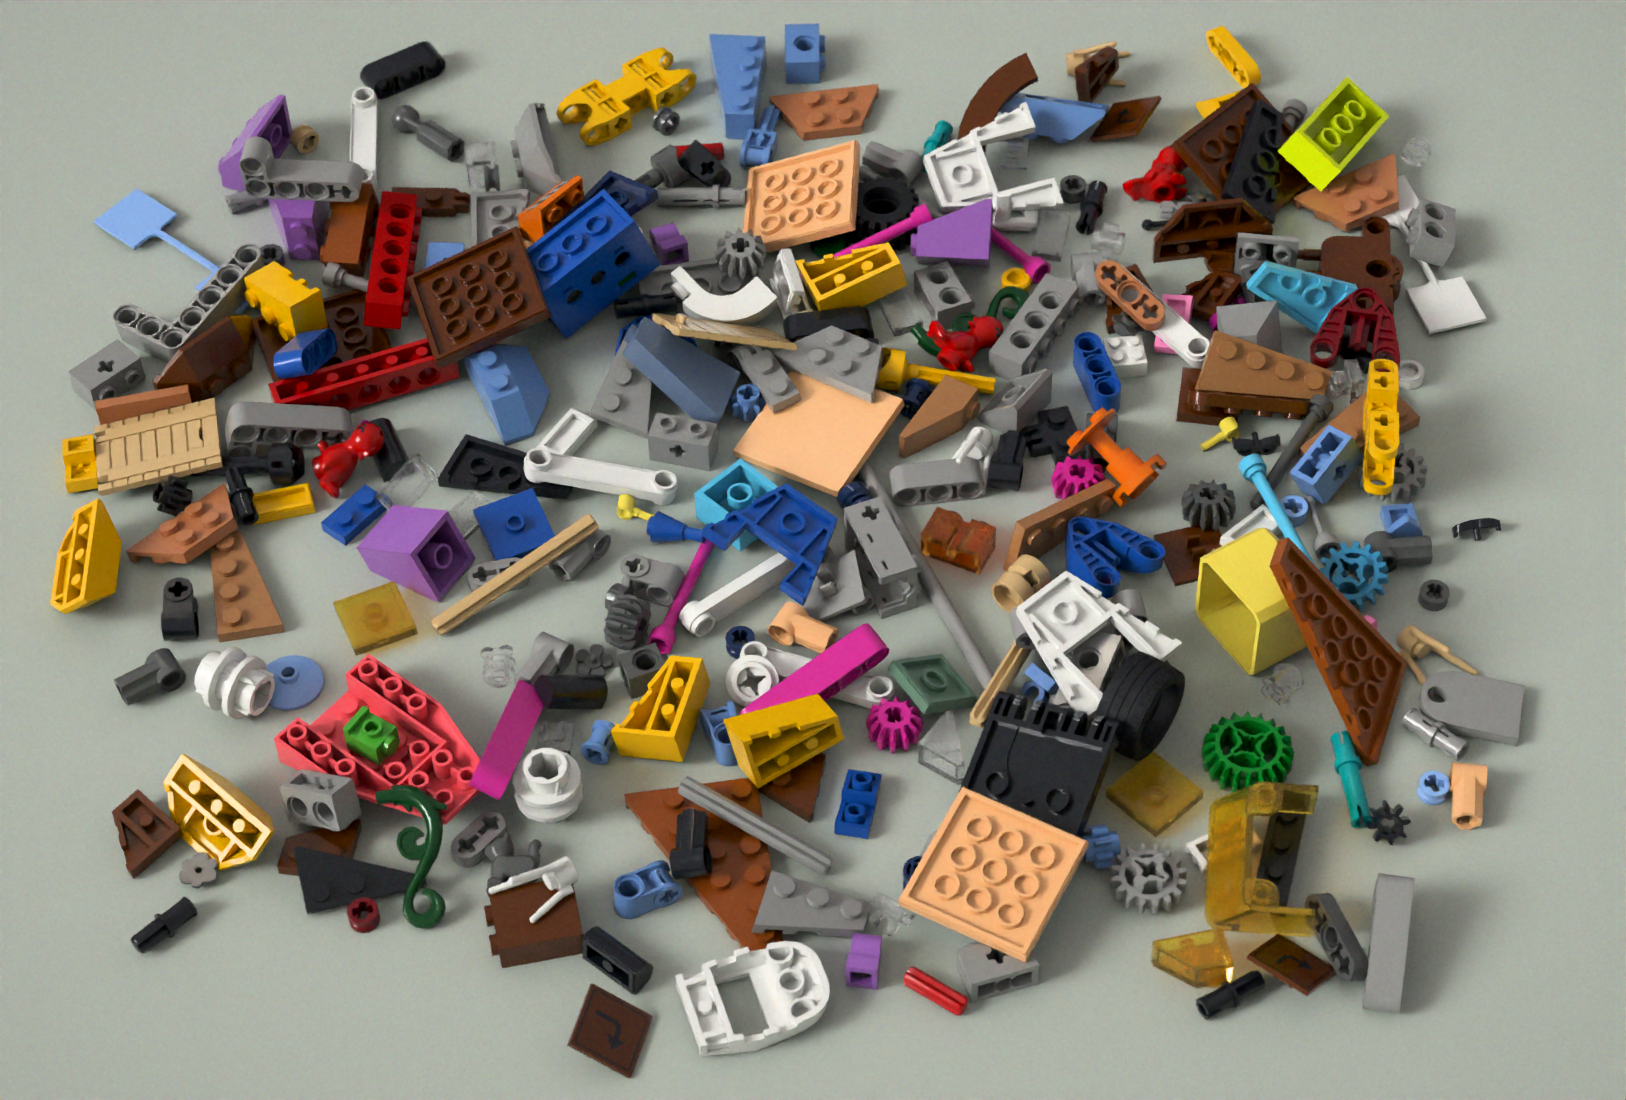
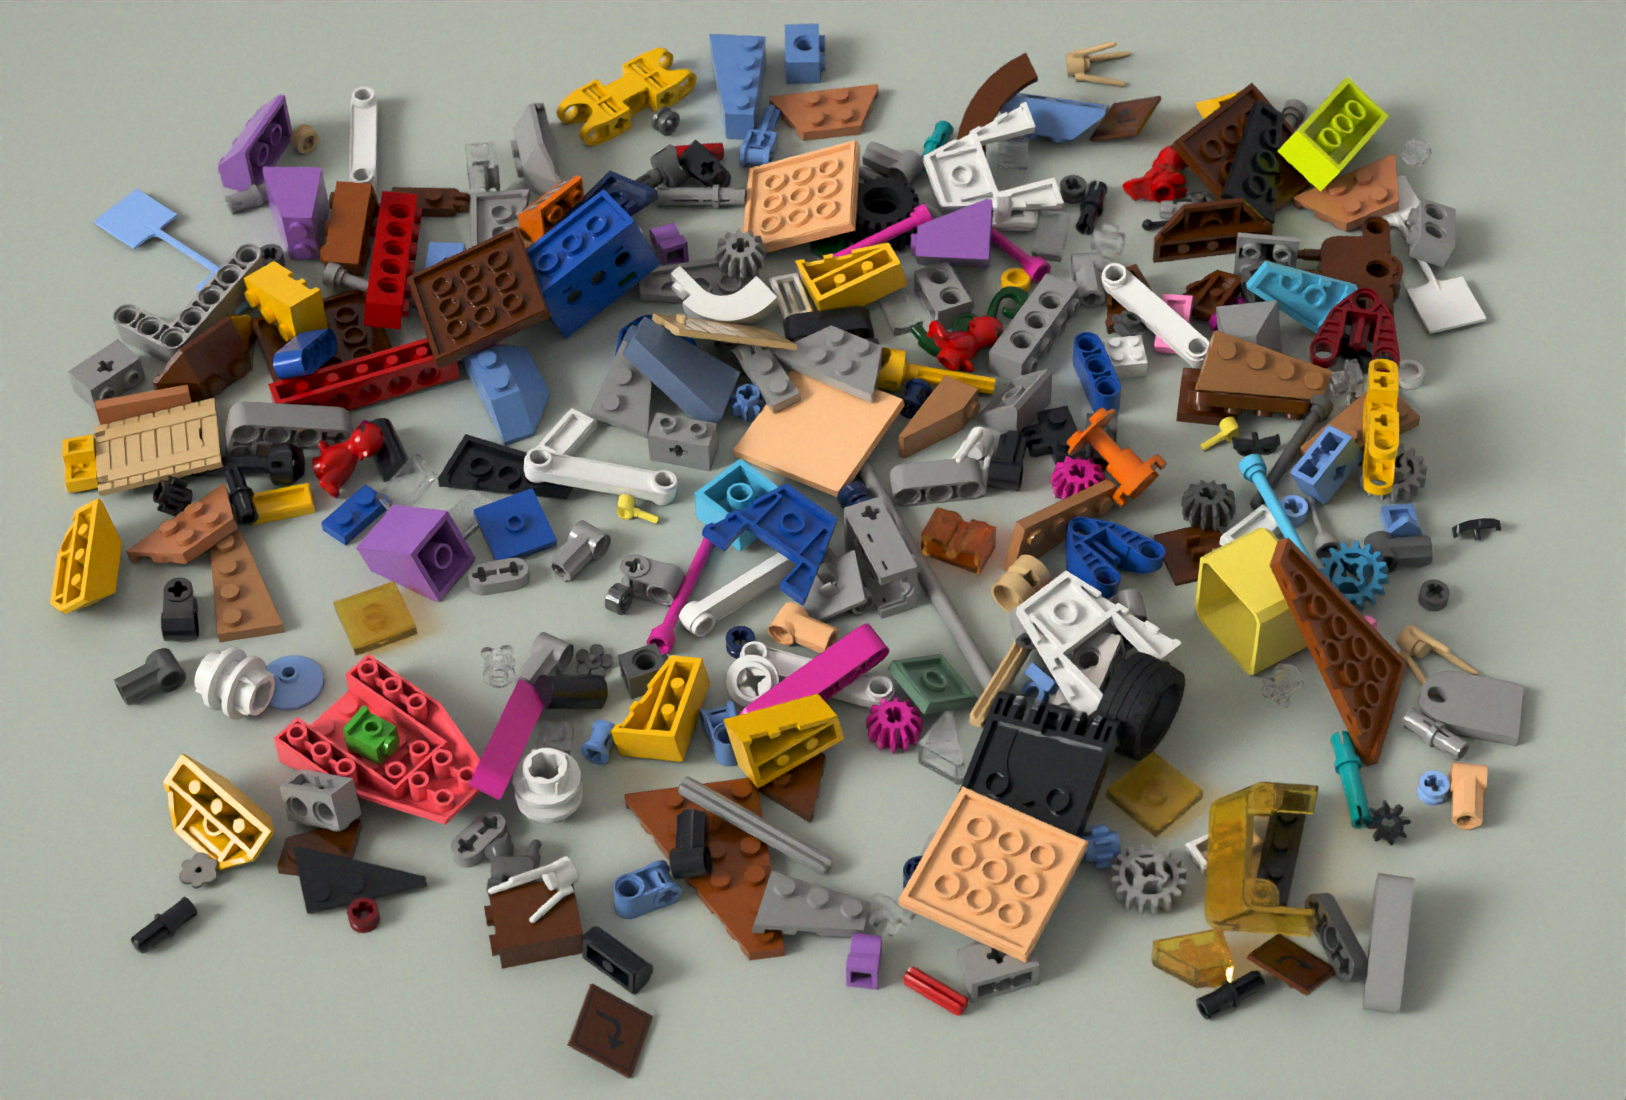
(143, 831): reddish brown wing -> none
(297, 179): light grey beam -> none
(403, 69): black beam -> none
(427, 853): dark green plant -> none
(430, 134): dark grey piece -> none
(515, 574): tan axle -> none
(627, 622): dark grey gear -> none
(645, 305): black pin -> none
(666, 529): blue cone -> none
(786, 983): white slope -> none
(788, 280): white tile -> none
(858, 804): blue slope -> none
(1095, 73): reddish brown wing -> none
(1133, 308): nougat beam -> none
(1219, 261): reddish brown tile -> none
(1233, 56): yellow beam -> none
(1248, 743): green gear -> none

